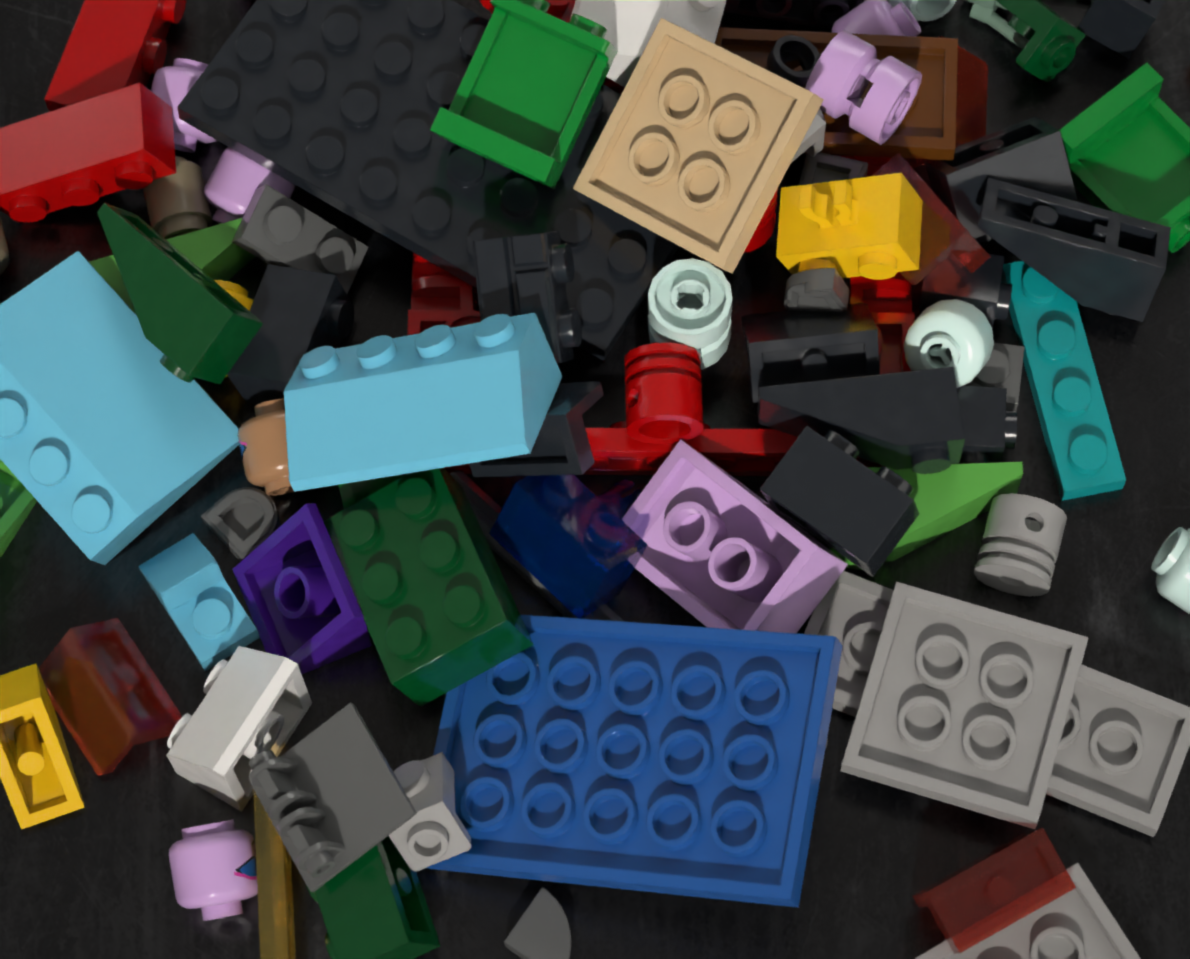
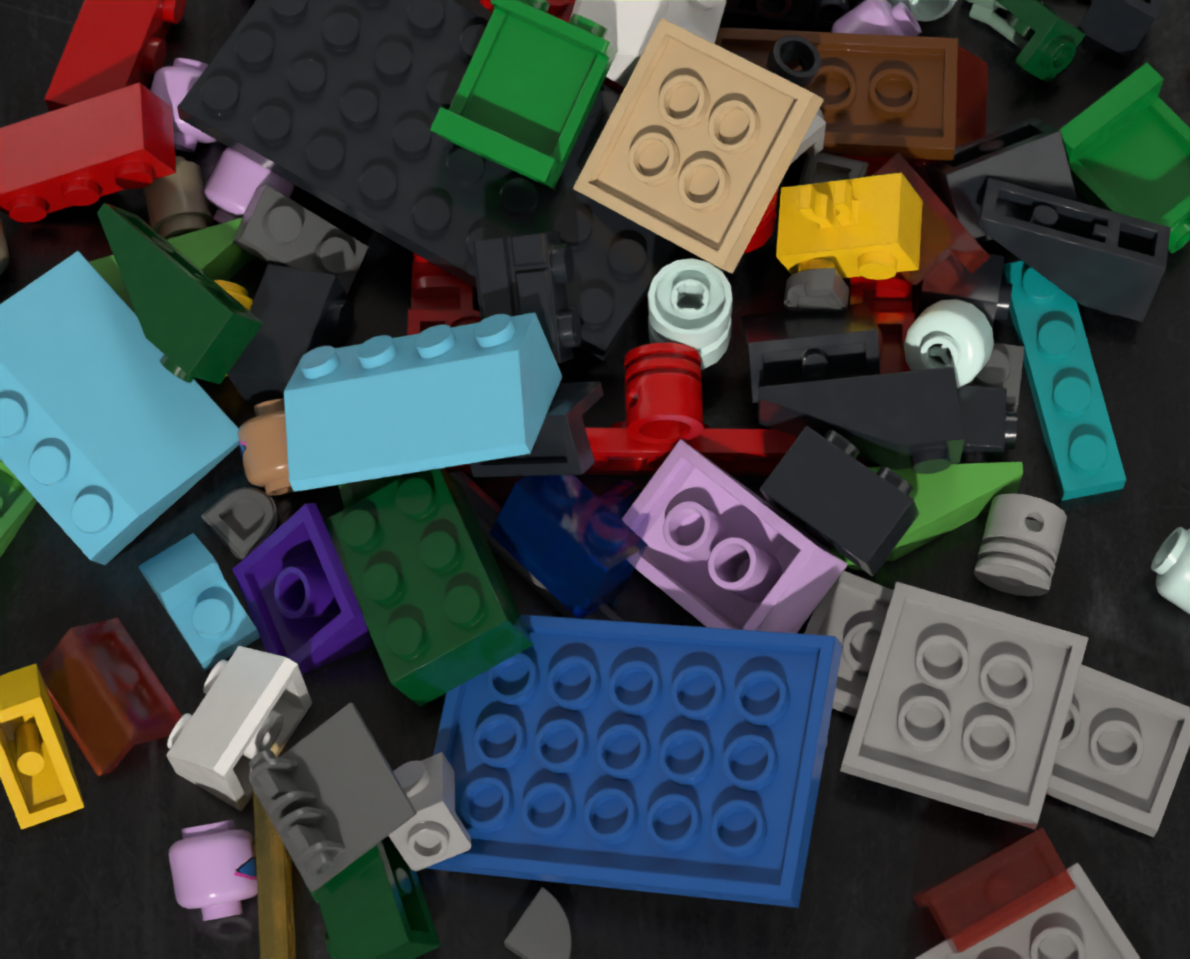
(845, 73): lavender wheel -> none

